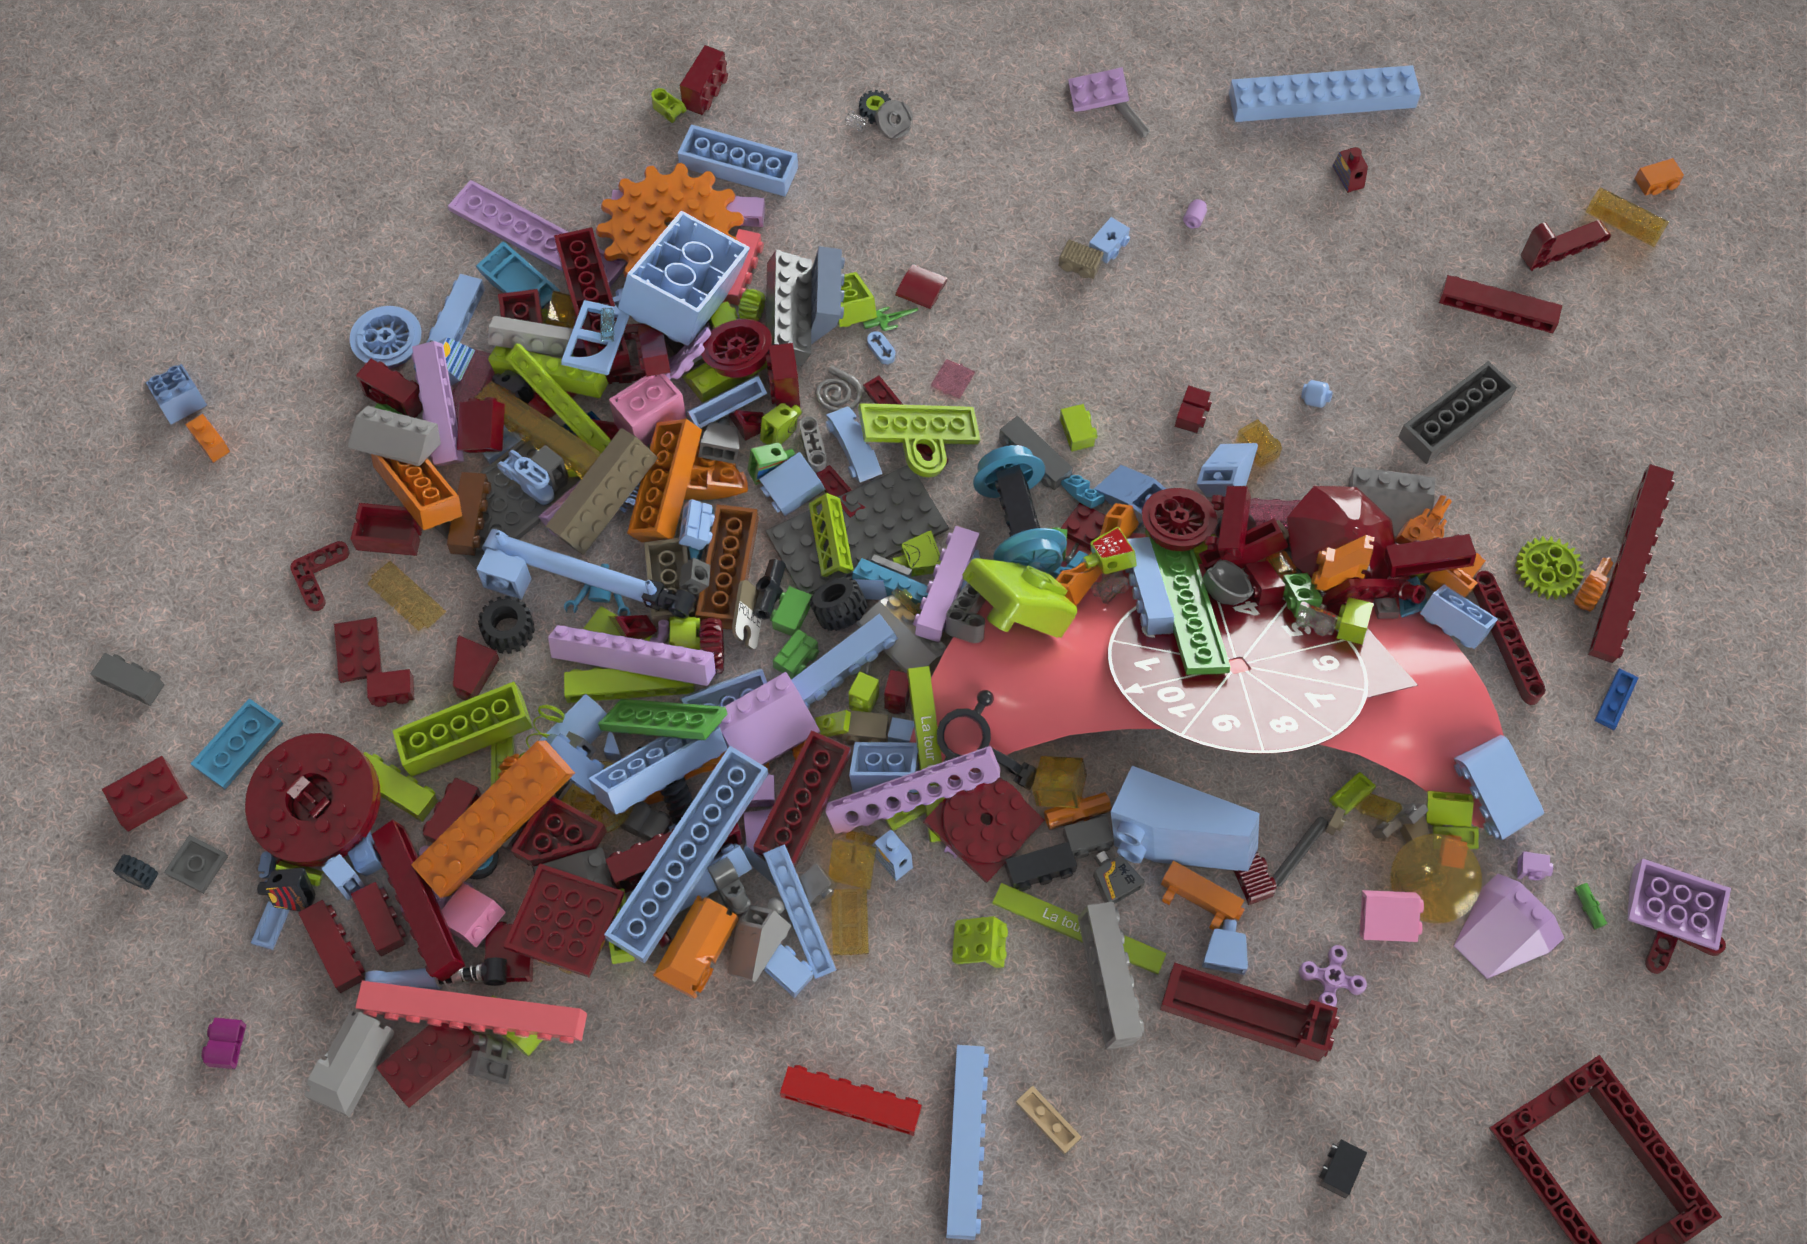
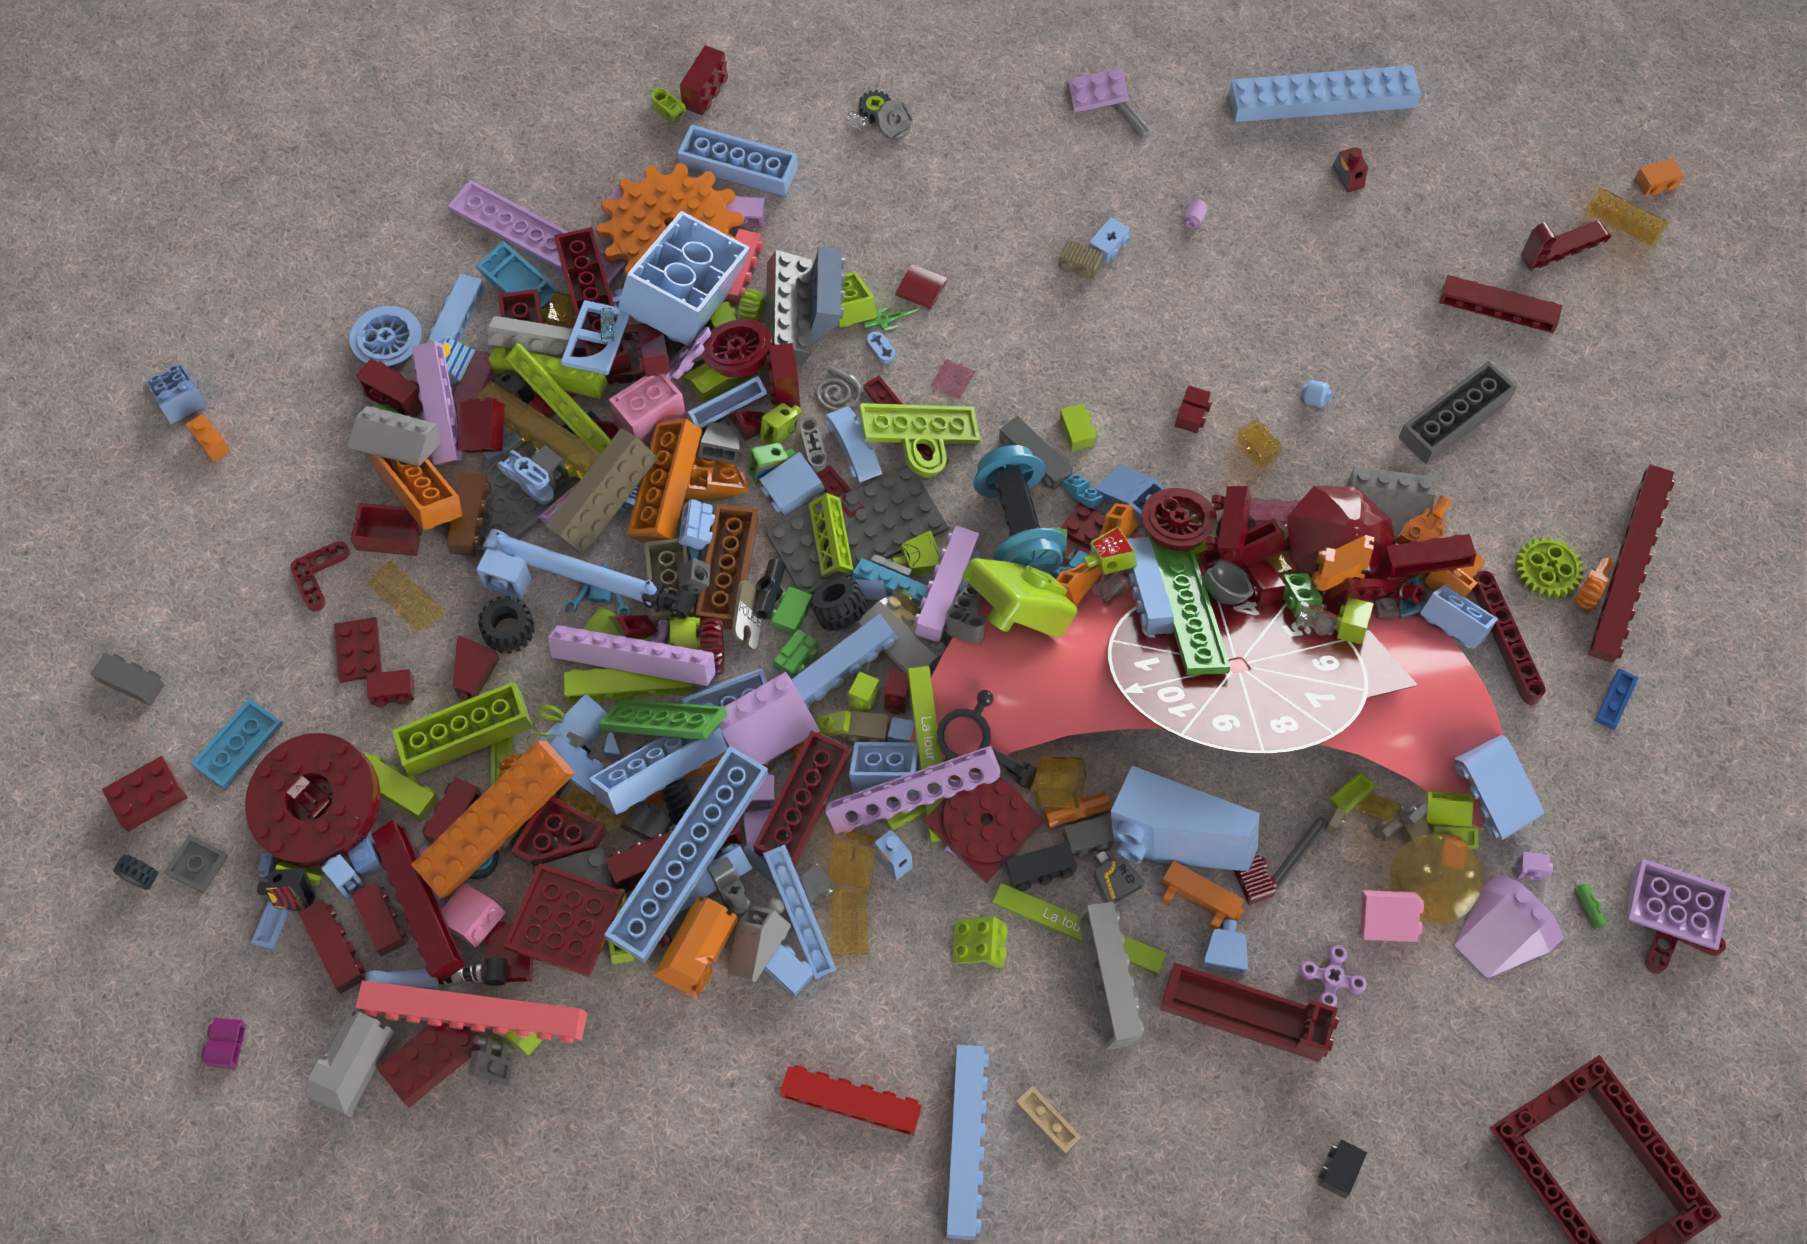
(1227, 467): light blue slope -> none

